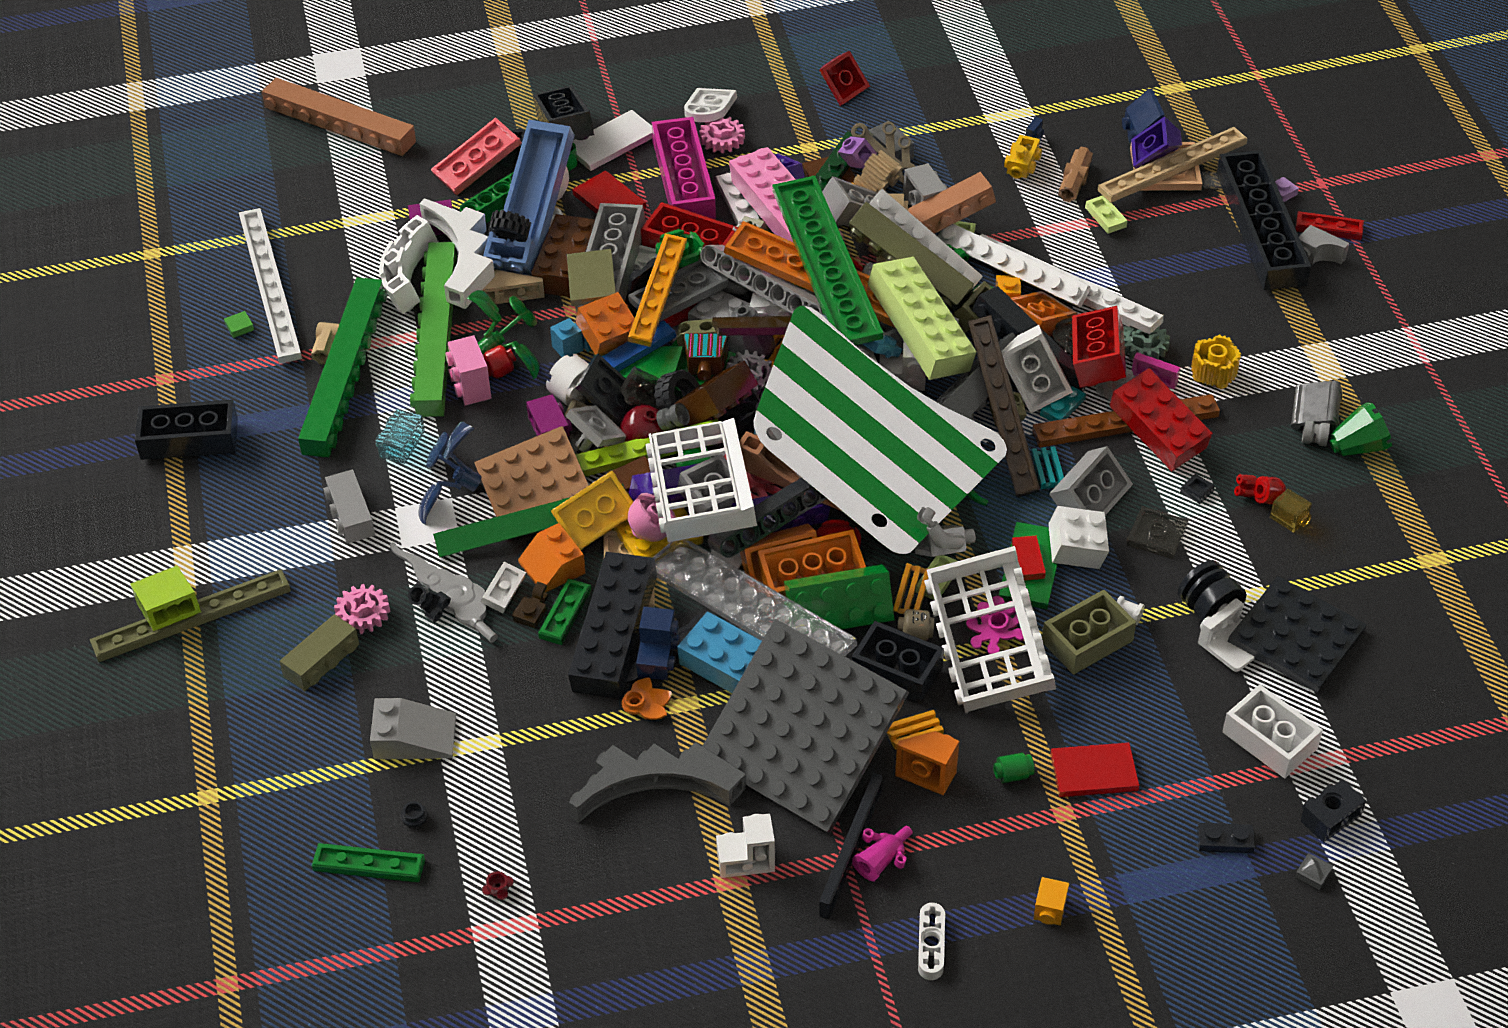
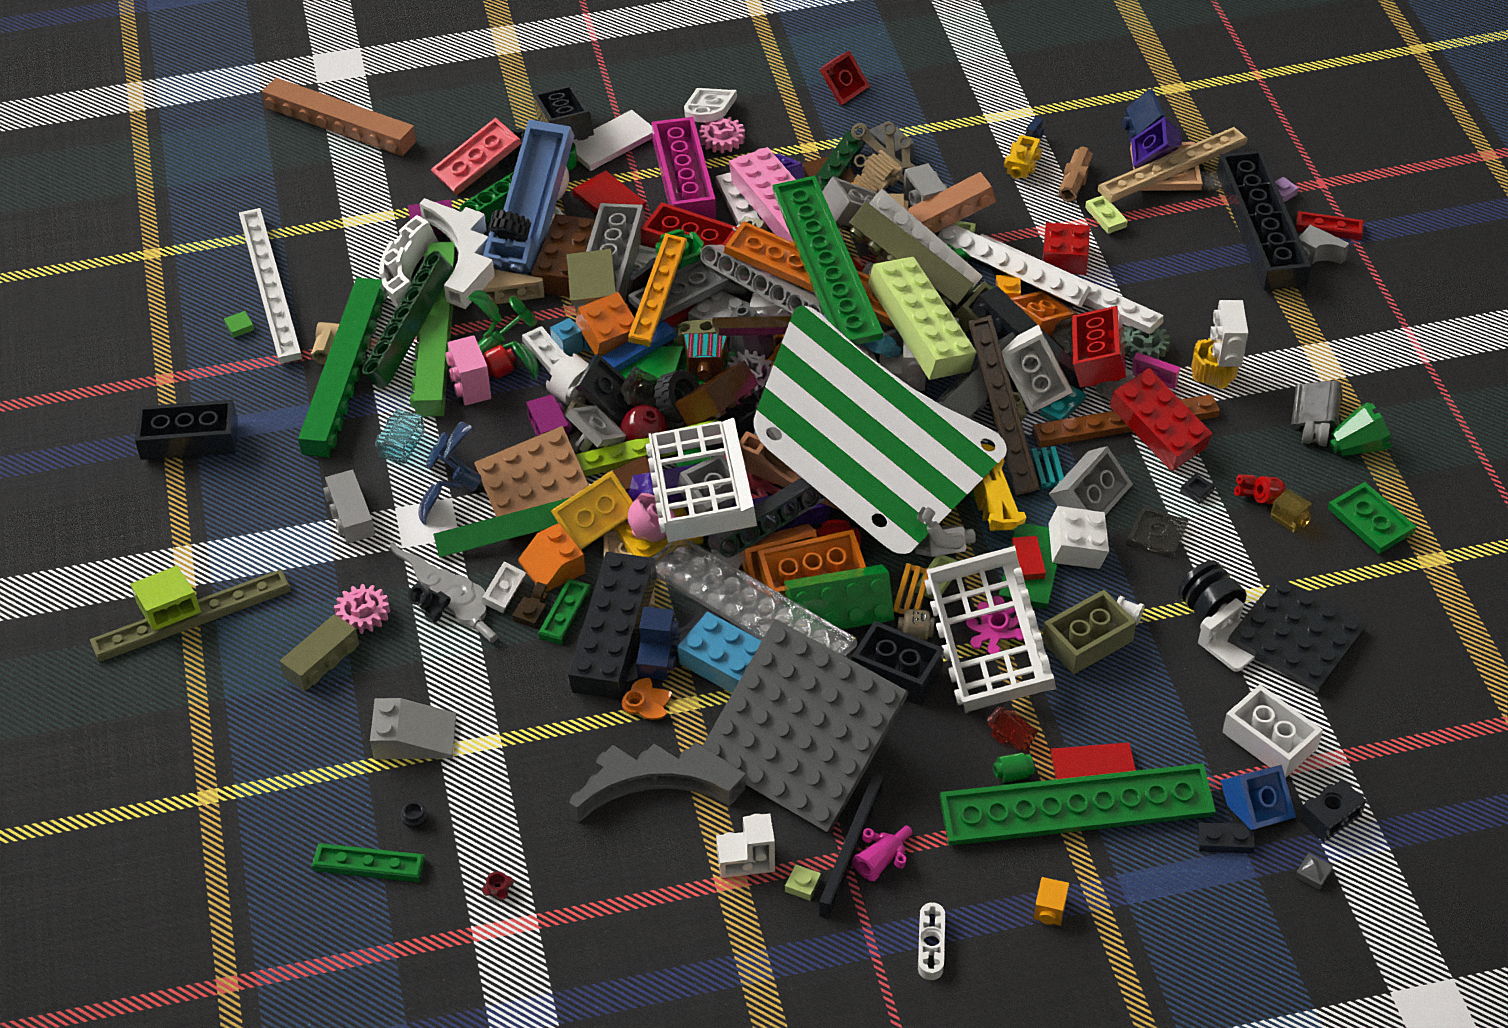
(407, 319): none -> dark green beam
(543, 347): none -> white plate
(675, 416): dark grey wheel -> none
(803, 882): none -> yellowish green plate
(856, 151): medium lavender brick -> none
(913, 725): light orange tile -> none
(928, 760): orange slope -> none
(996, 500): none -> yellow piece
(1011, 727): none -> clear red piece
(1067, 247): none -> red brick
(1076, 804): none -> green plate
(1229, 333): none -> white brick
(1259, 797): none -> blue slope
(1372, 517): none -> green plate

